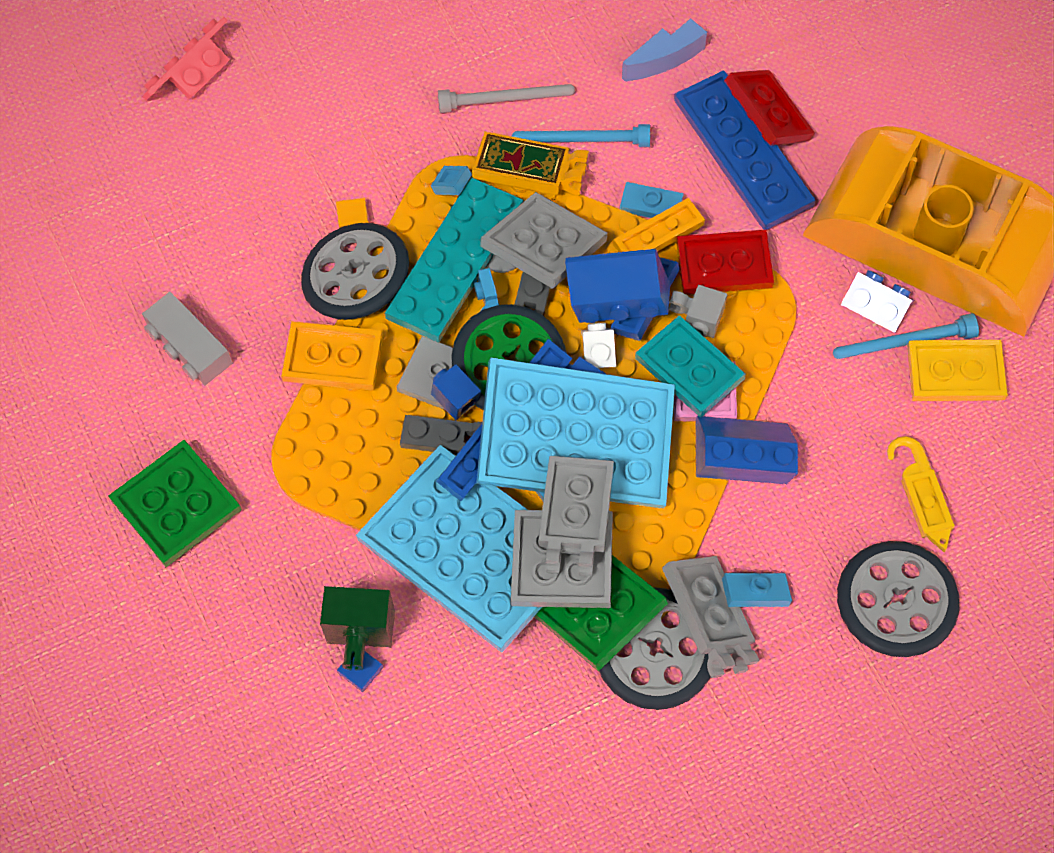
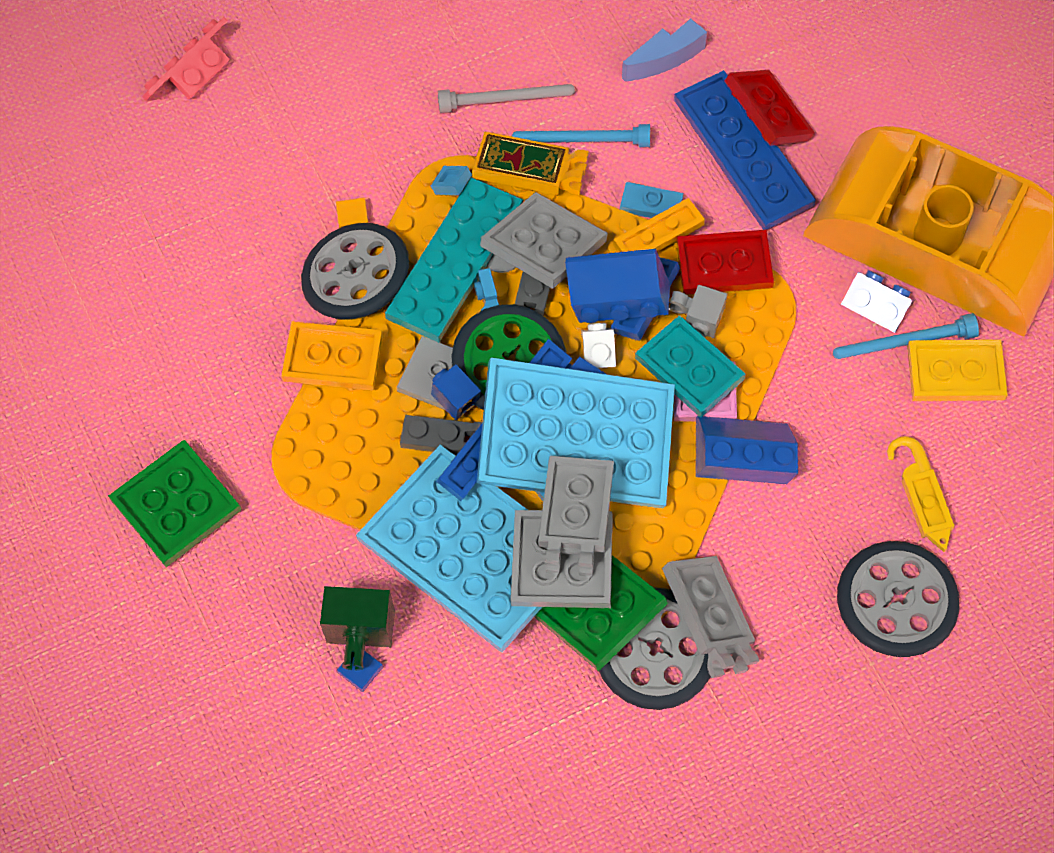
(186, 339): light grey brick -> none
(756, 590): dark azure plate -> none

